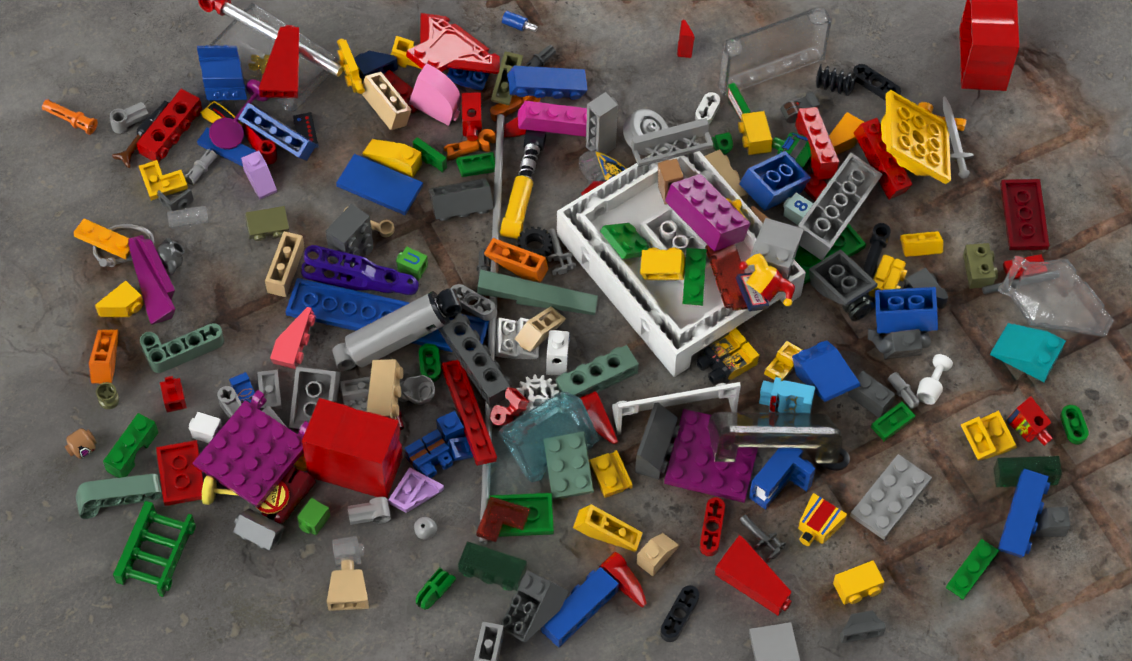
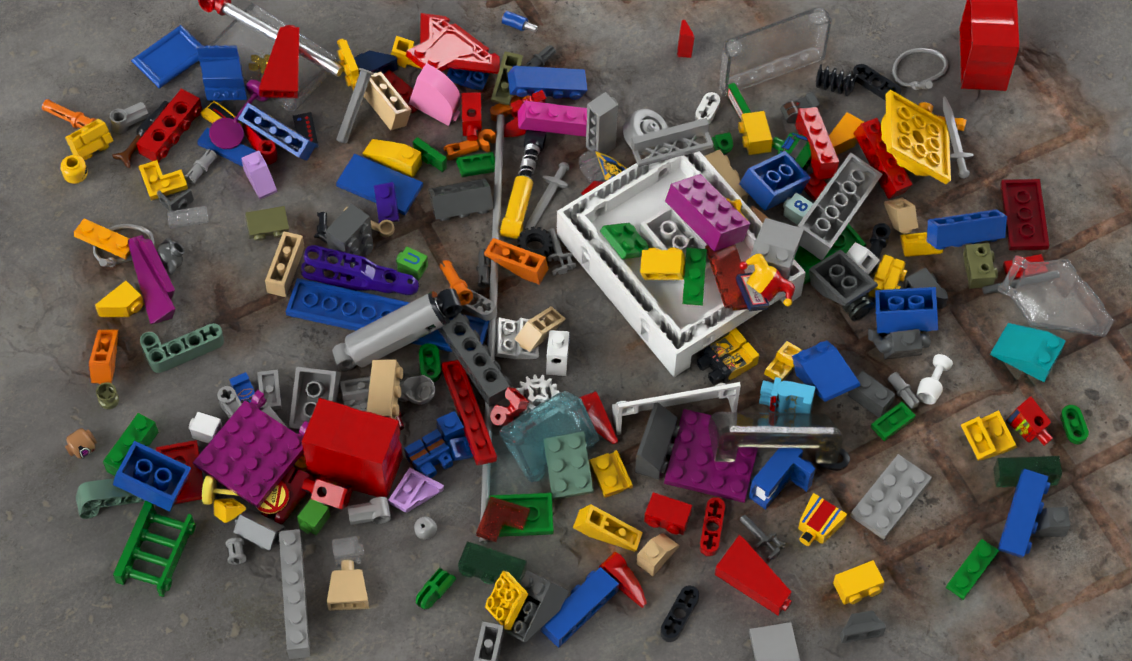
(74, 169): none -> yellow head
(89, 139): none -> yellow brick
(151, 476): none -> blue brick
(168, 56): none -> blue piece
(173, 394): red brick -> none
(227, 509): none -> yellow slope
(236, 552): none -> light grey bush
(290, 343): coral slope -> none
(294, 594): none -> light grey brick
(322, 227): none -> black piece
(337, 494): none -> torso
(354, 105): none -> light grey axle
(386, 202): none -> dark purple plate
(465, 295): none -> orange pin
(506, 600): none -> yellow tile
(535, 293): sand green slope -> none
(537, 97): none -> red piece
(554, 183): none -> light grey sword
(608, 375): sand green brick -> none
(668, 173): medium nougat brick -> none
(668, 514): none -> red brick
(862, 257): none -> white brick
(902, 214): none -> tan slope
(927, 83): none -> light grey piece
(966, 229): none -> blue brick

